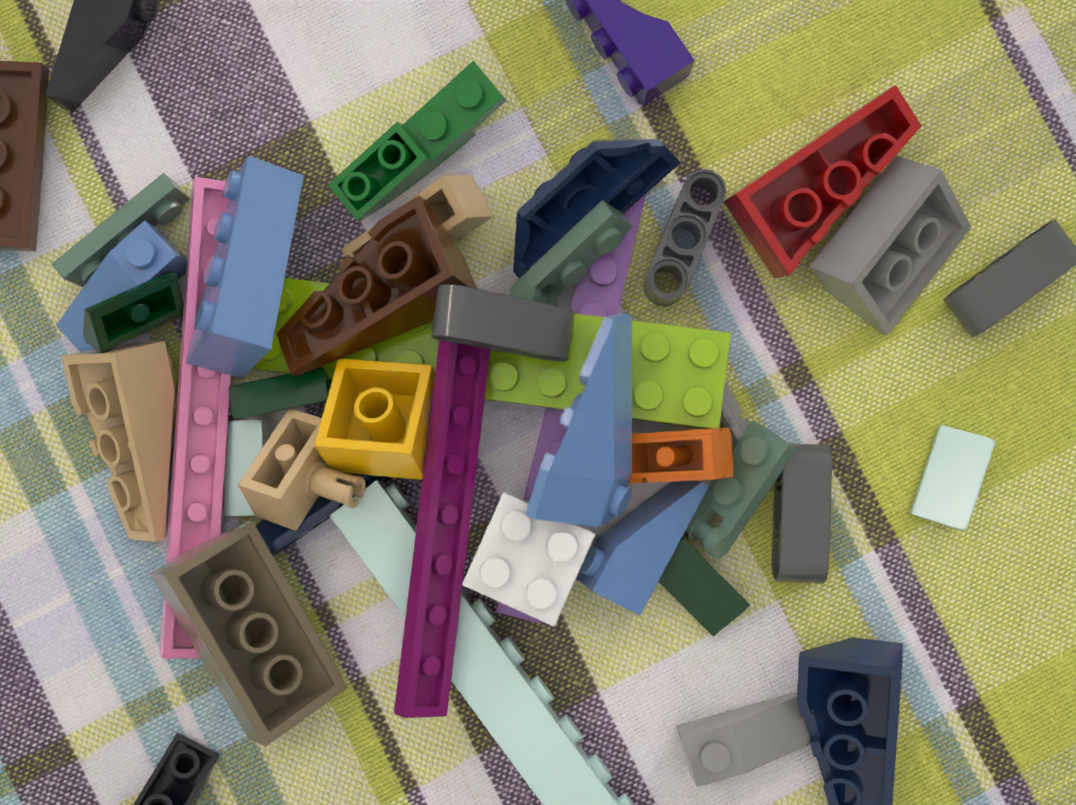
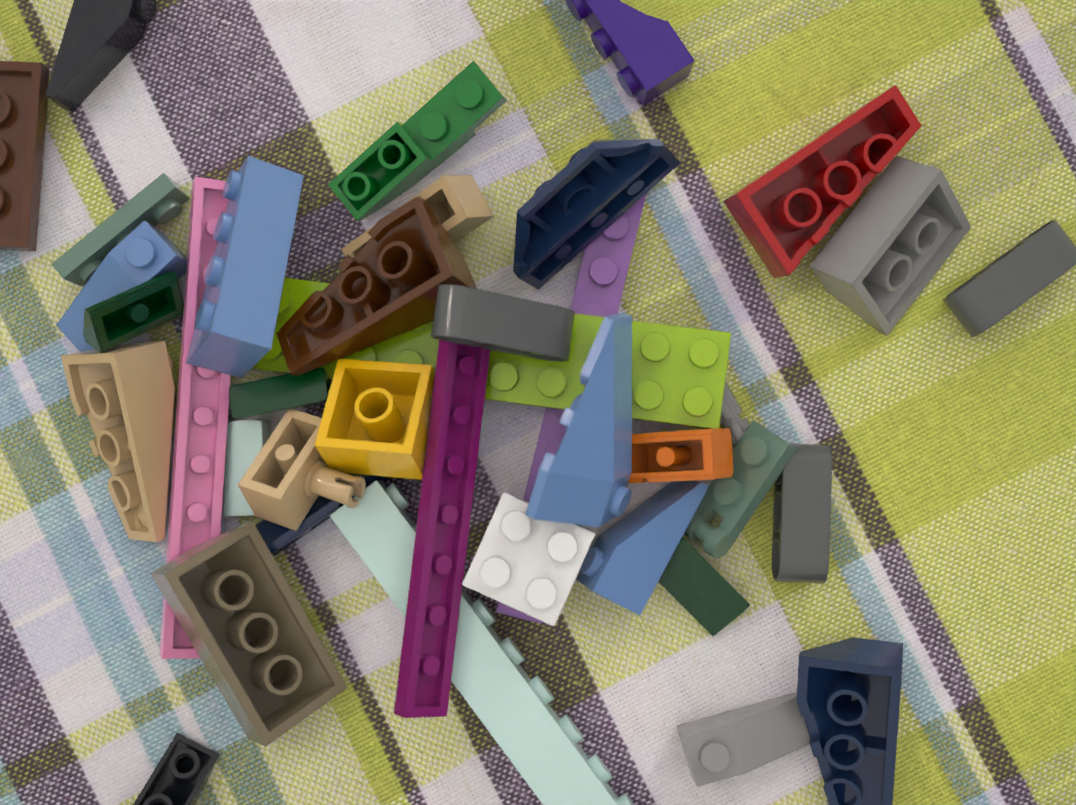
(573, 255): sand green plate -> none
(691, 217): dark grey beam -> none
(952, 477): light aqua slope -> none

